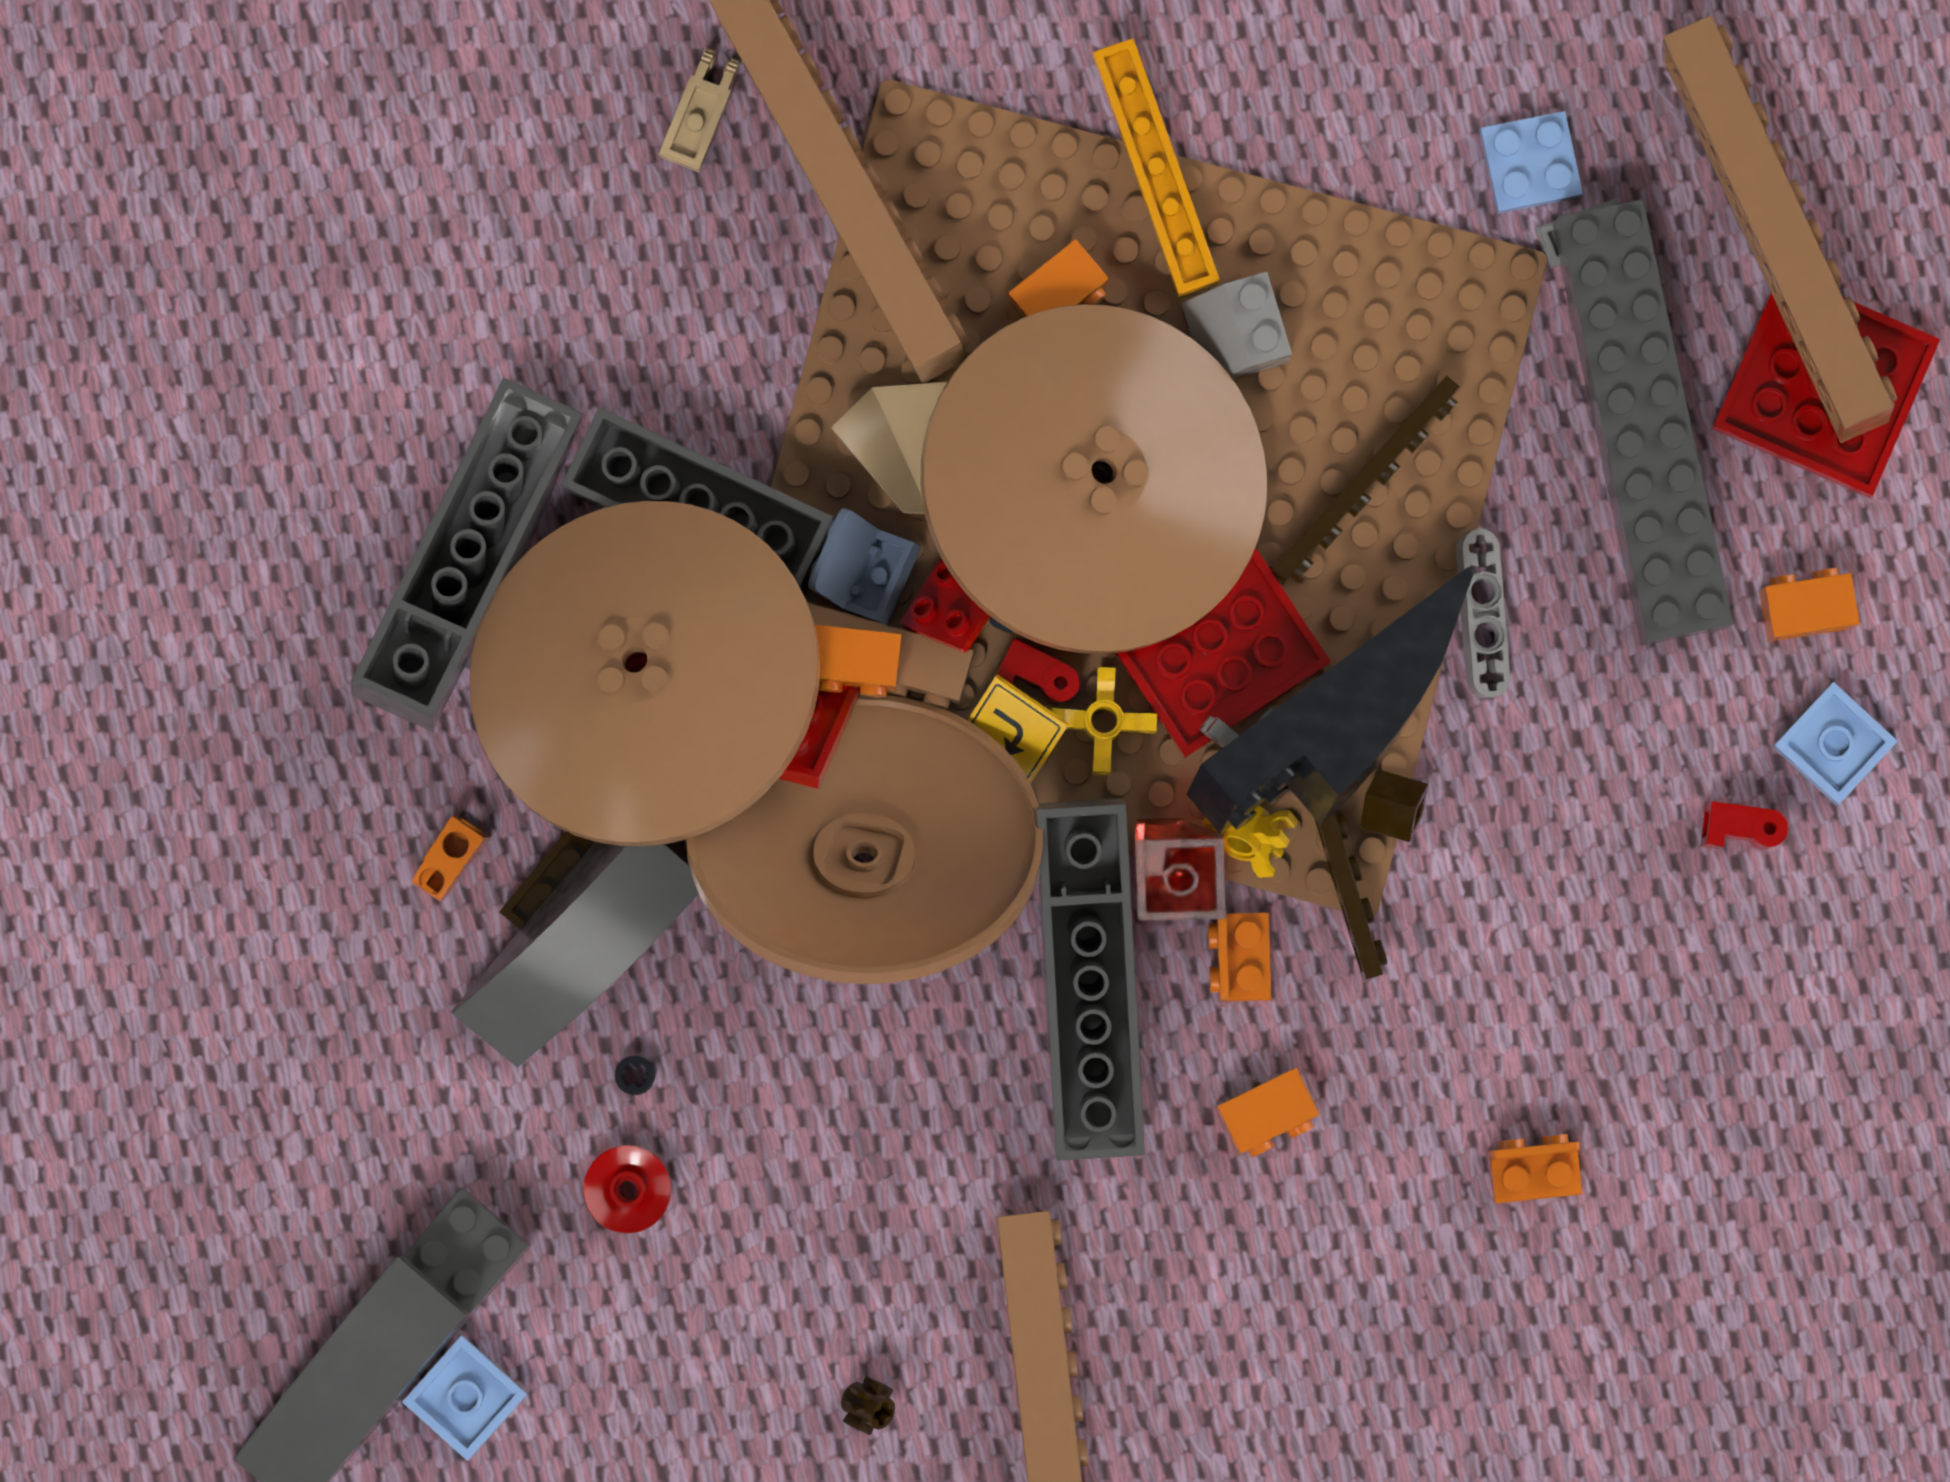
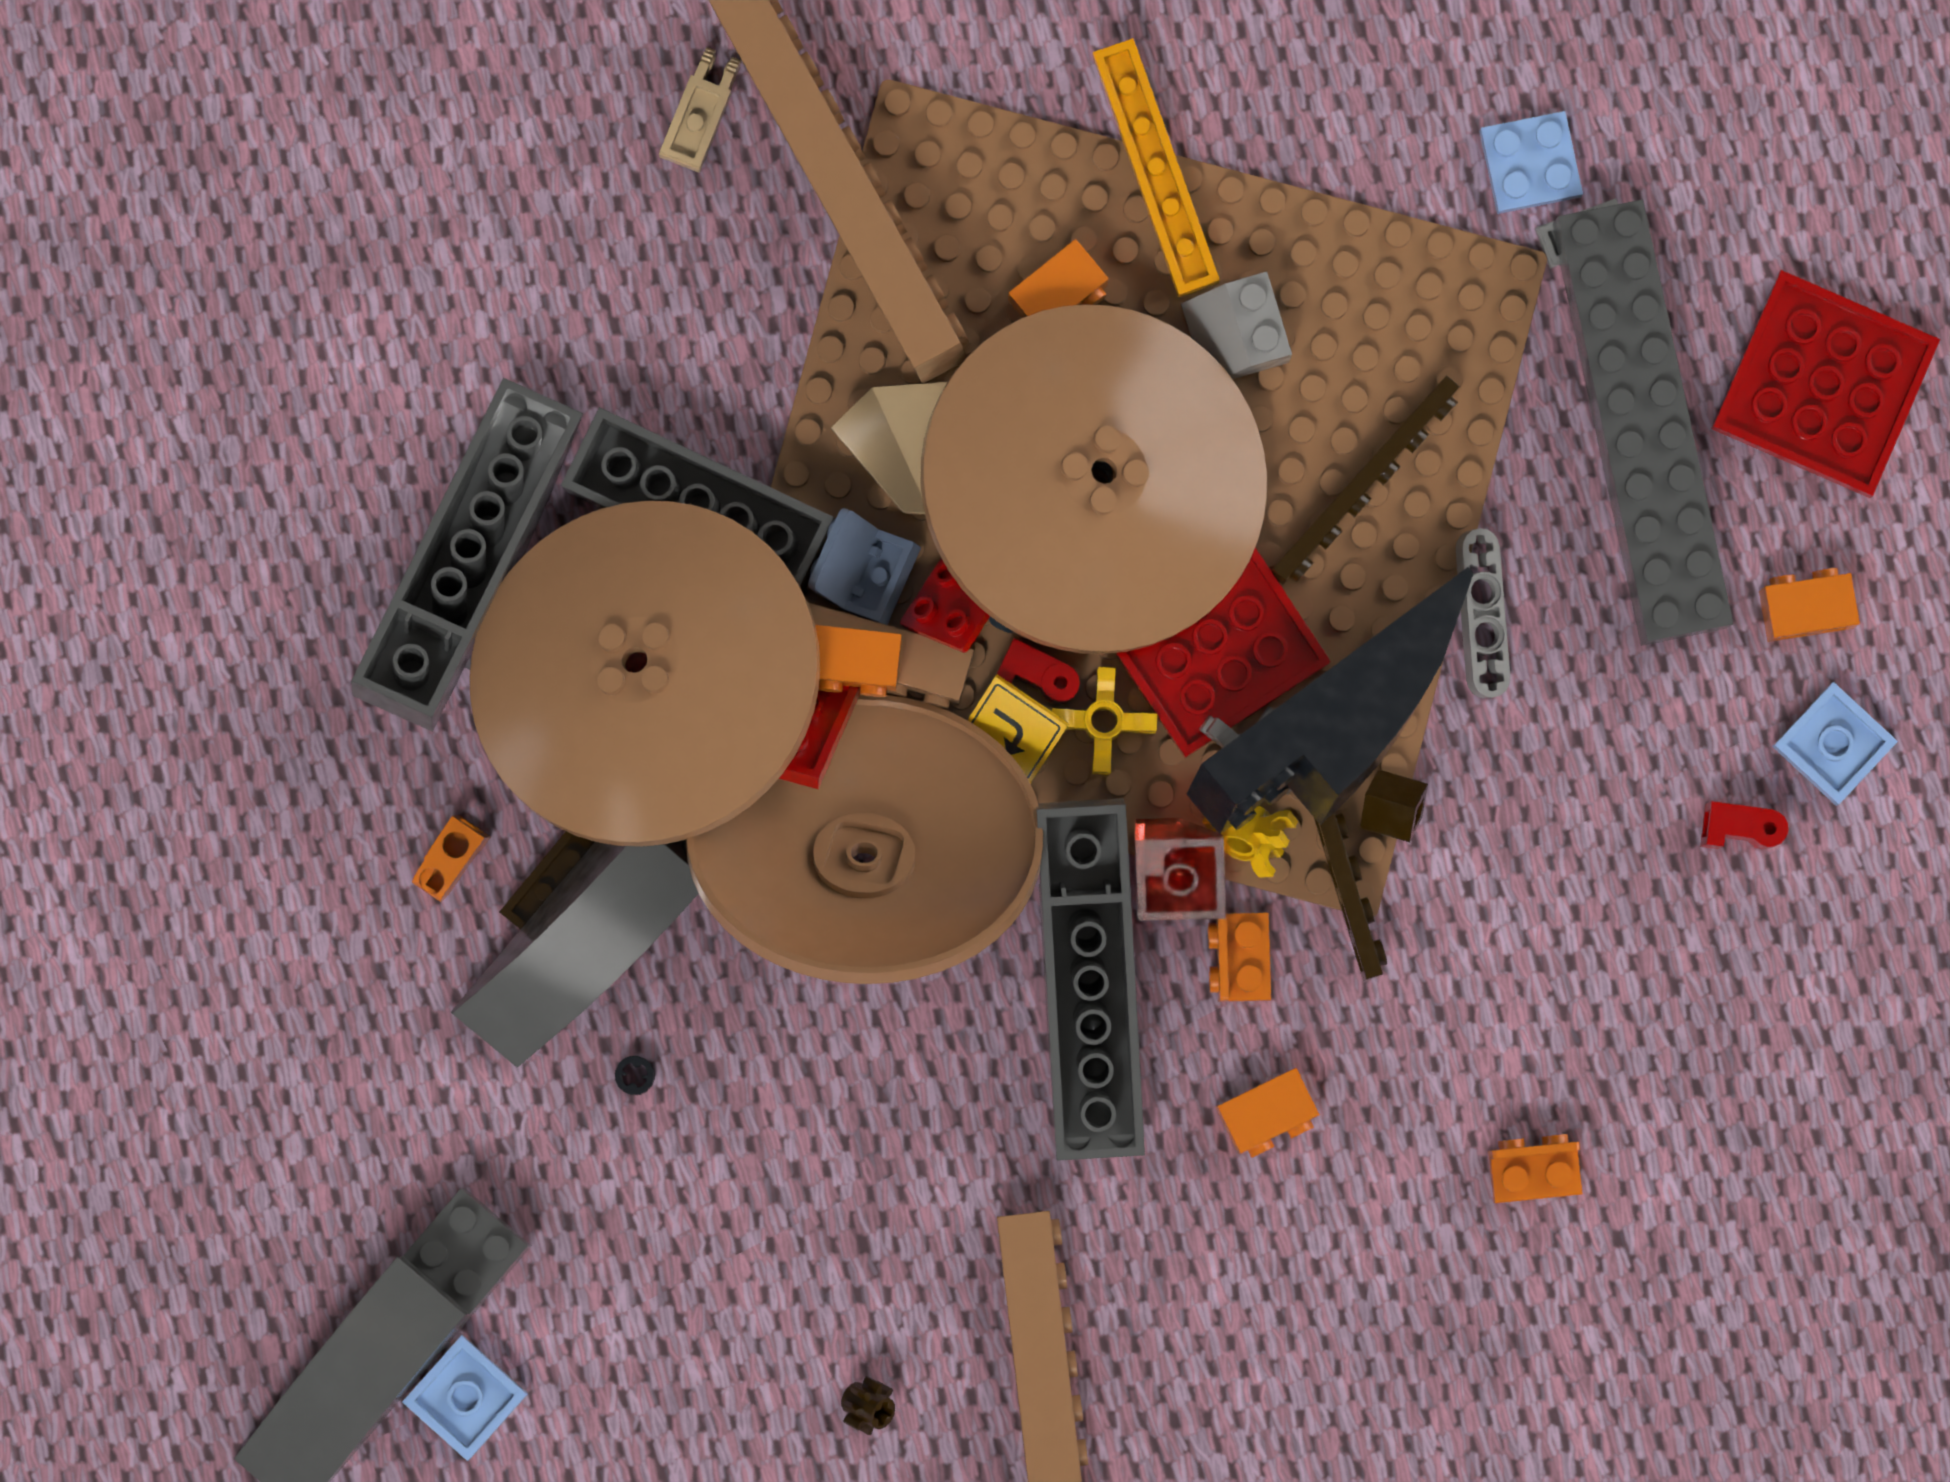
(603, 1185): red dish -> none
(1777, 229): medium nougat brick -> none

